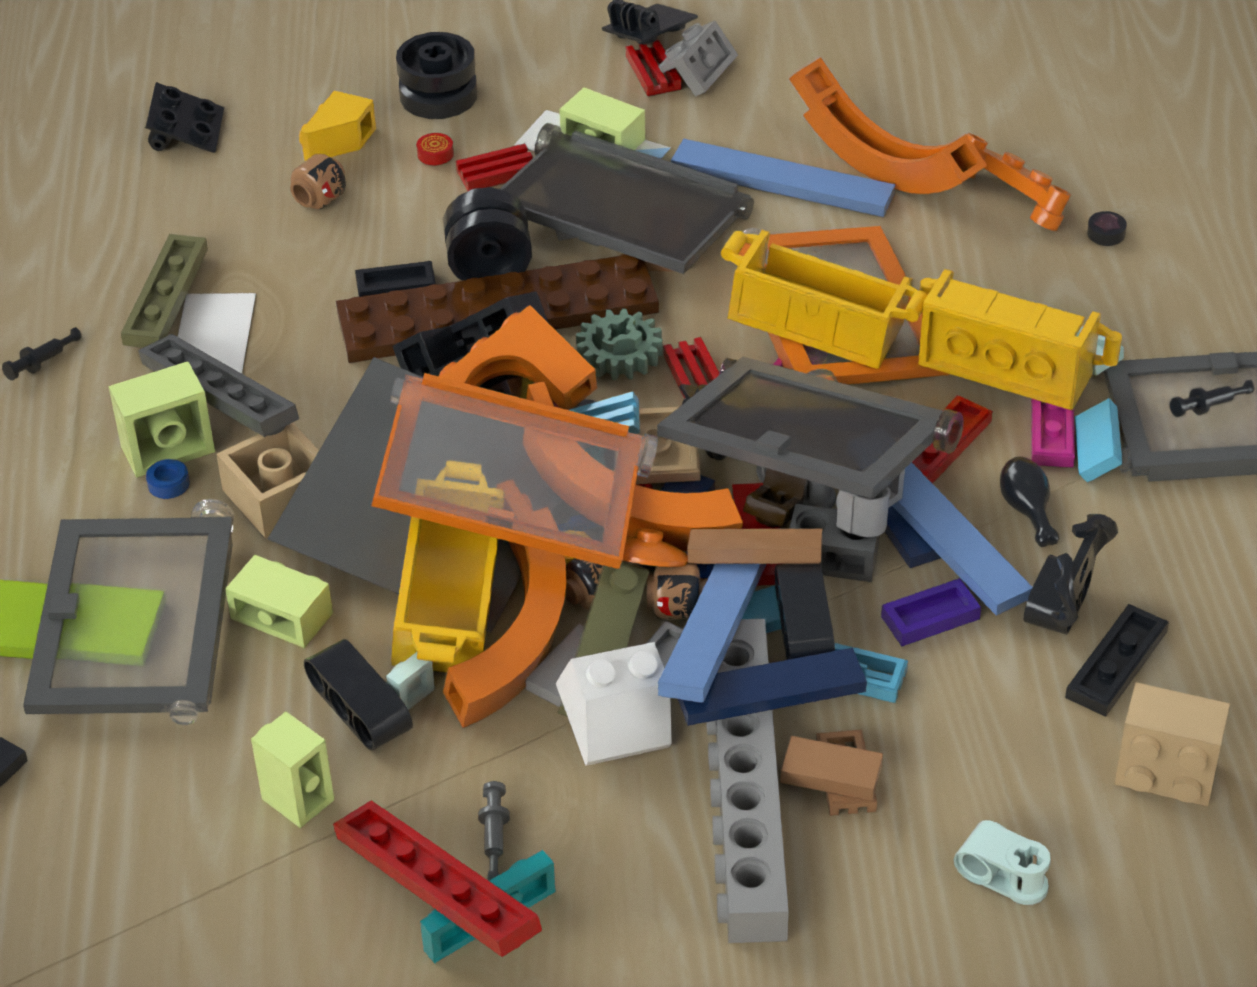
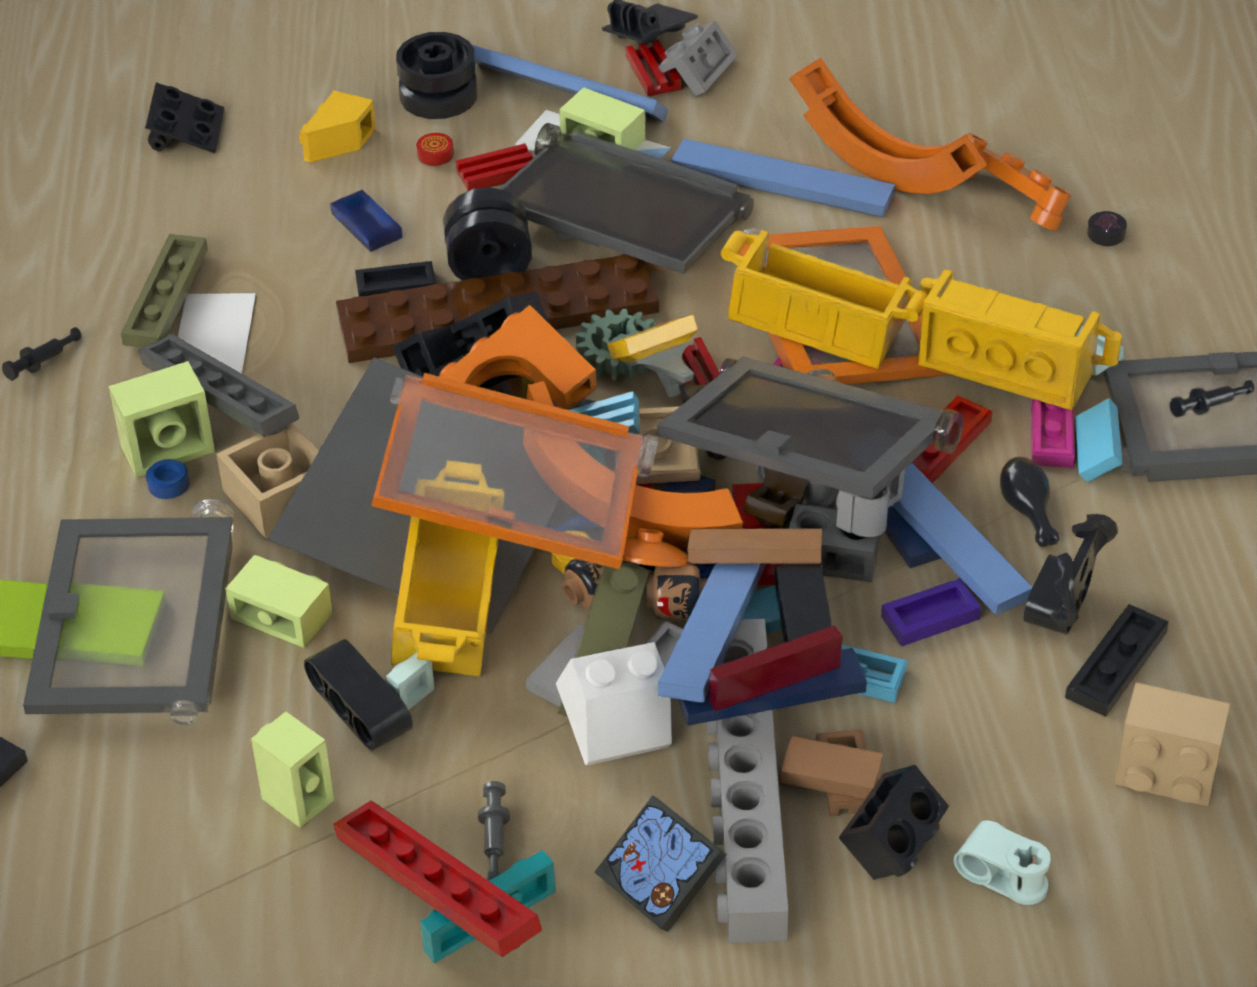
(318, 181): medium nougat head -> none
(366, 220): none -> clear blue tile
(500, 672): orange arch -> none
(563, 81): none -> medium blue tile
(659, 351): none -> piece
(660, 863): none -> tile
(775, 668): none -> dark red tile
(894, 823): none -> black brick

